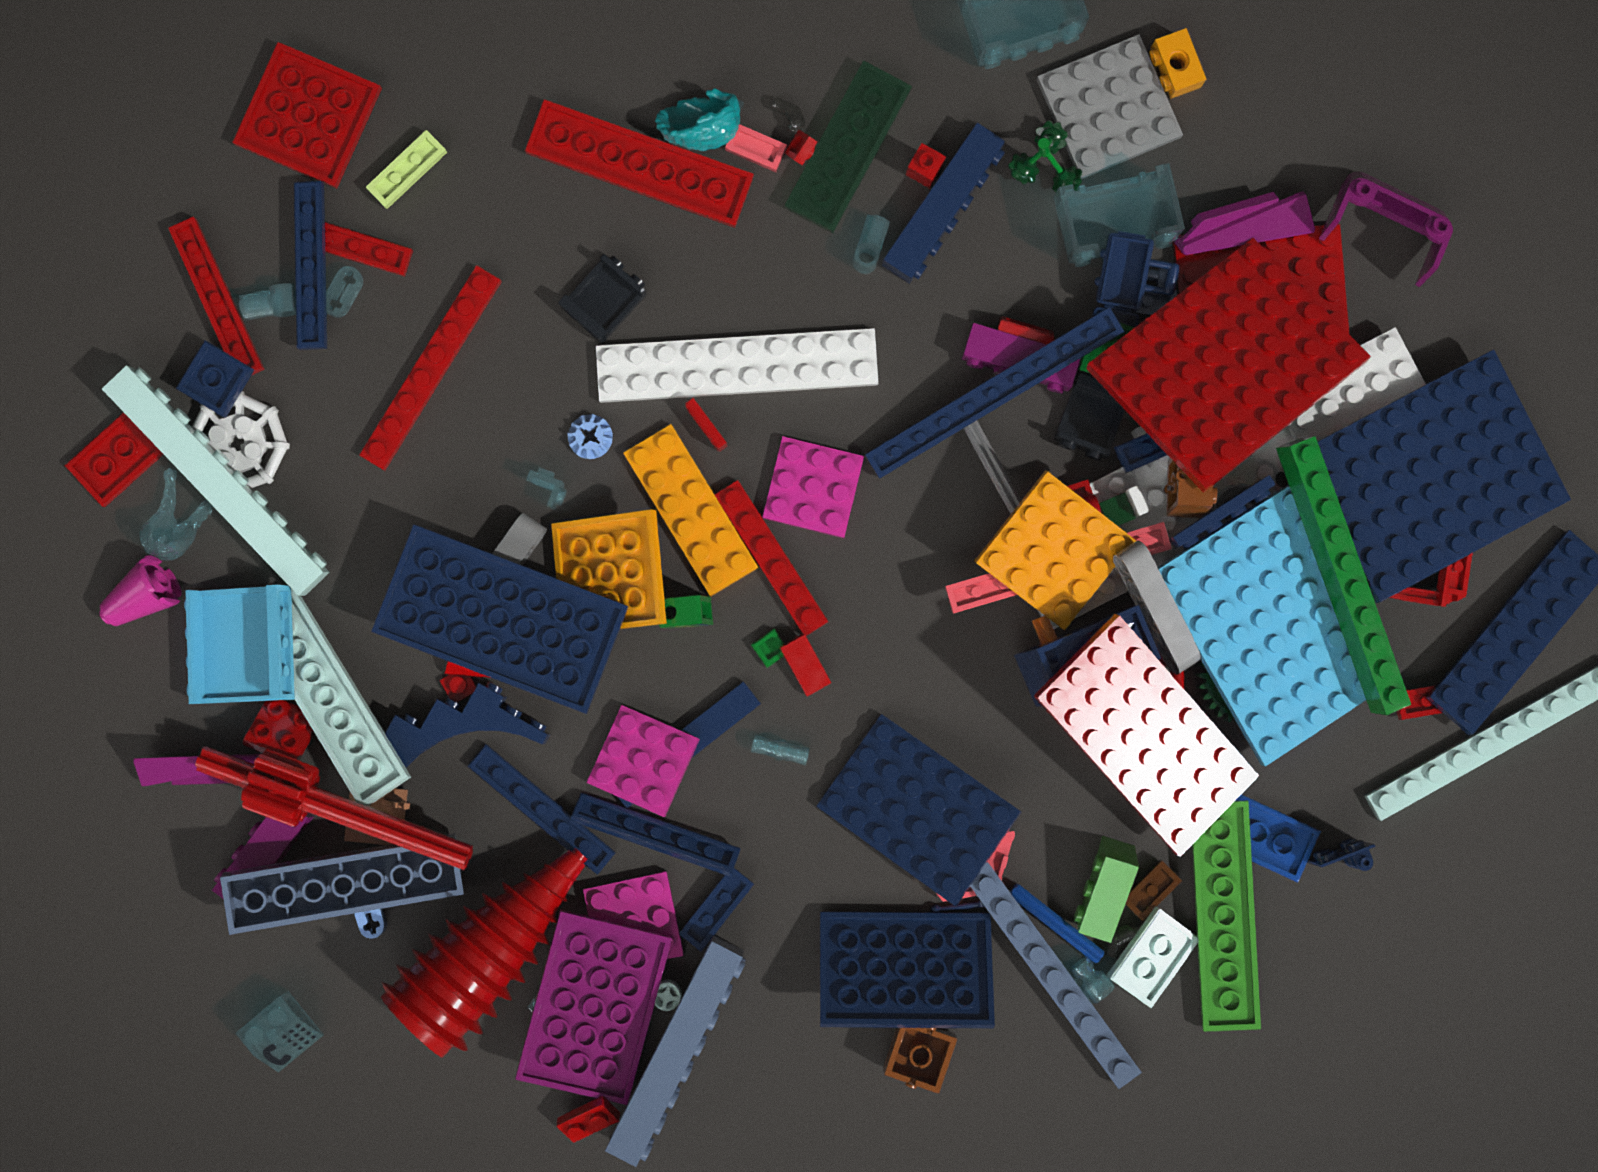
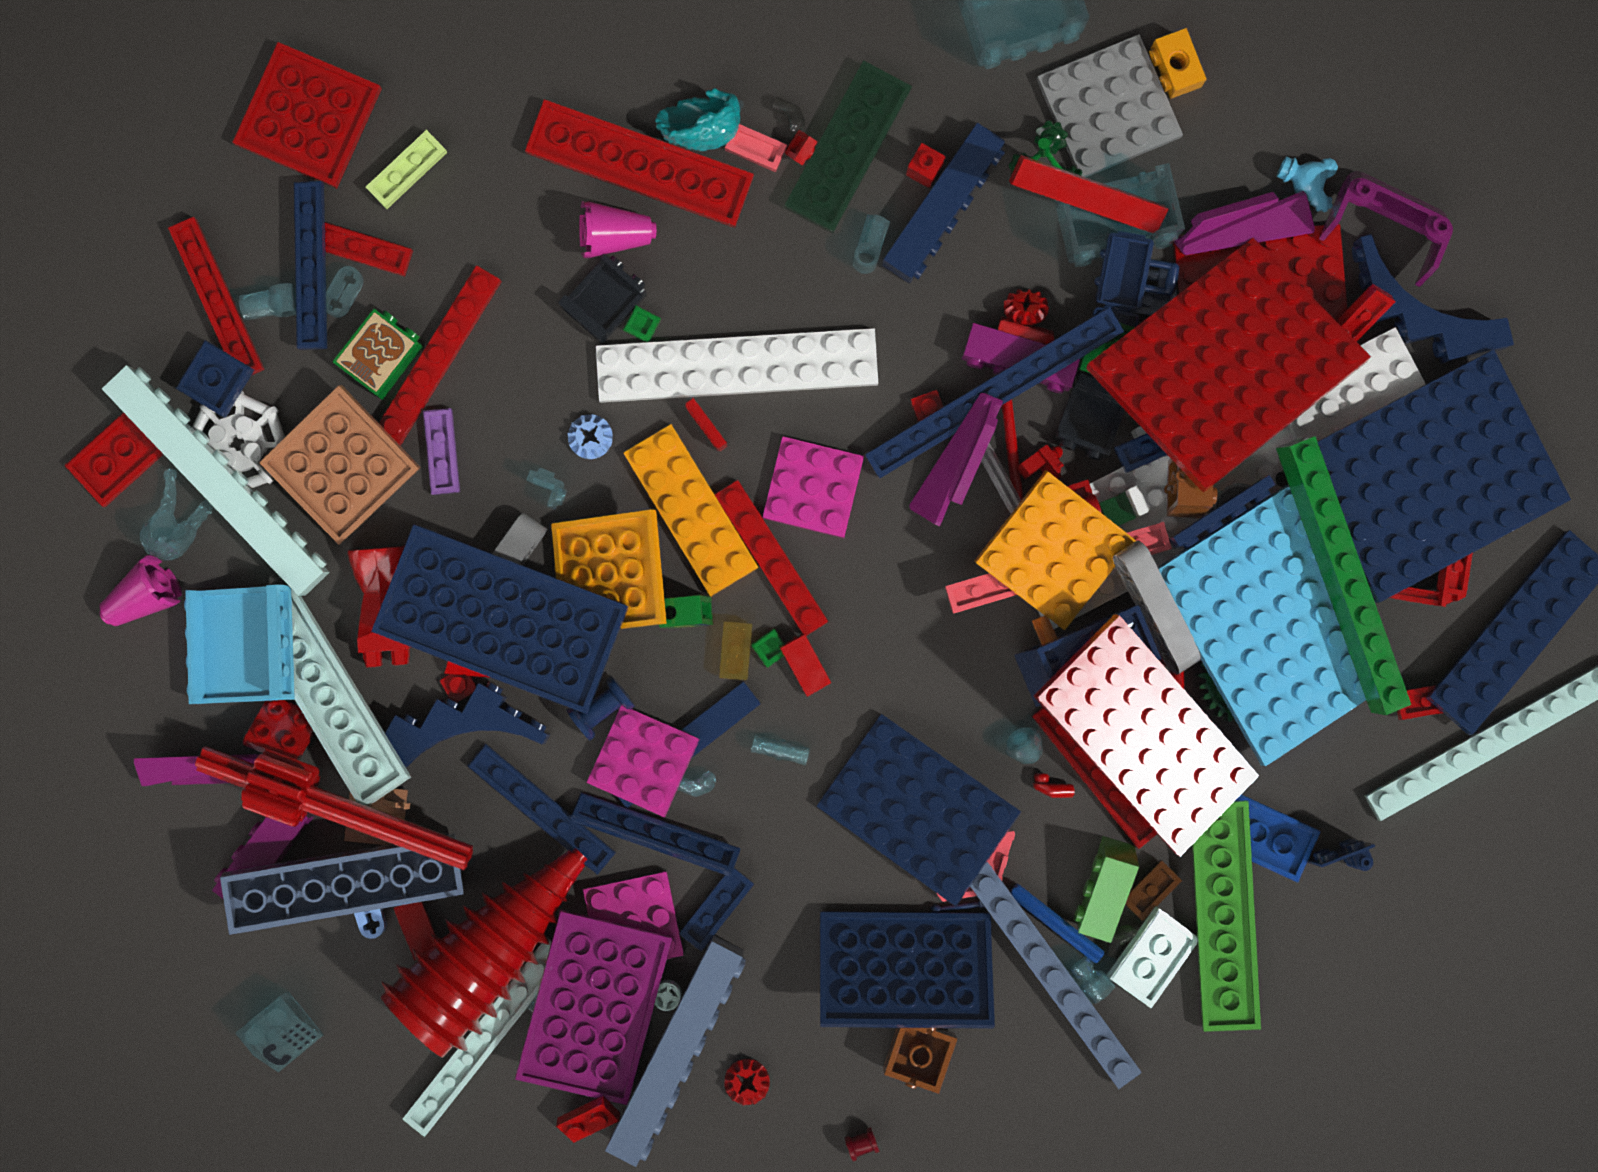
(340, 464): none -> nougat plate
(374, 573): none -> red hips
(379, 353): none -> brick
(415, 926): none -> red tile
(441, 451): none -> medium lavender tile
(466, 1063): none -> light aqua plate
(601, 708): none -> dark blue piece
(612, 229): none -> dark pink cone
(642, 324): none -> green tile
(698, 786): none -> clear light blue arm
(735, 650): none -> clear yellow plate
(746, 1068): none -> red gear
(861, 1144): none -> dark red bush
(926, 404): none -> red plate
(959, 461): none -> magenta wedge
(1011, 446): none -> red bar
(1024, 745): none -> clear light blue cone
(1035, 312): none -> red gear
(1042, 785): none -> red arm
(1043, 459): none -> red piece
(1088, 194): none -> red tile
(1117, 806): none -> red tile
(1310, 179): none -> medium azure animal
(1365, 311): none -> red plate
(1414, 321): none -> dark blue arch

